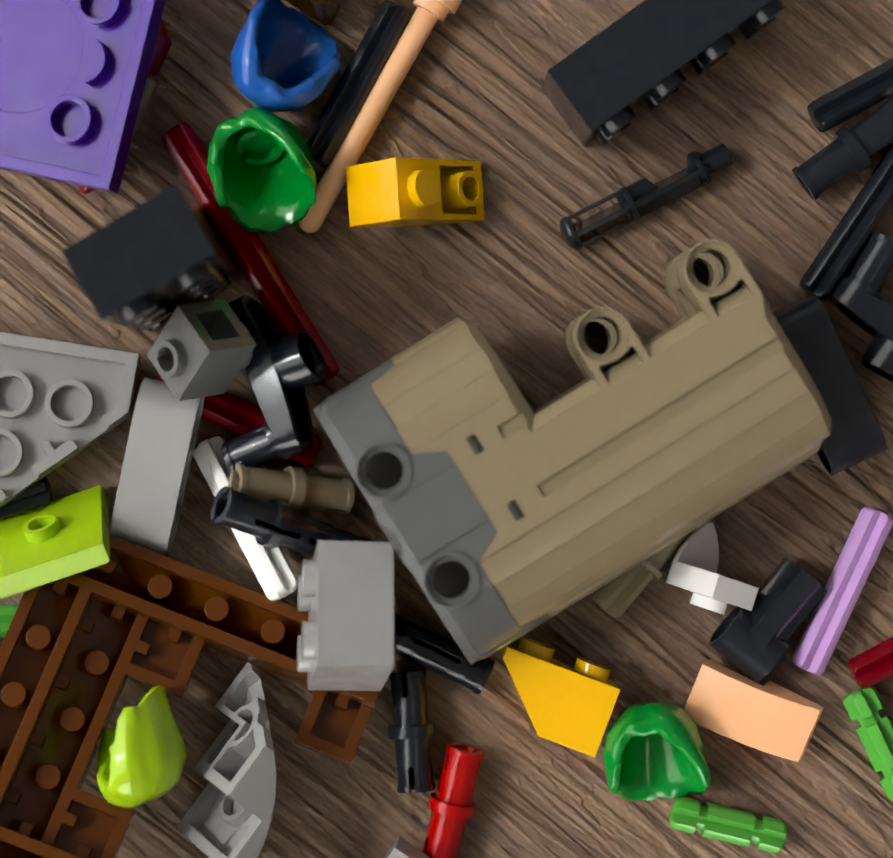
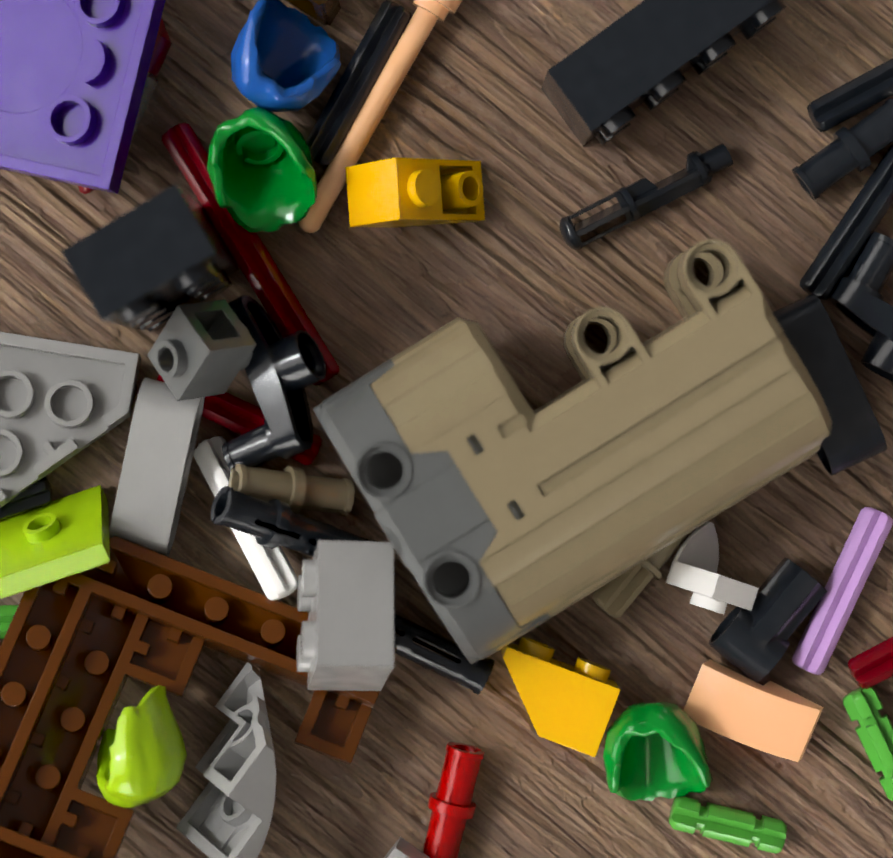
(411, 731): black pin -> none

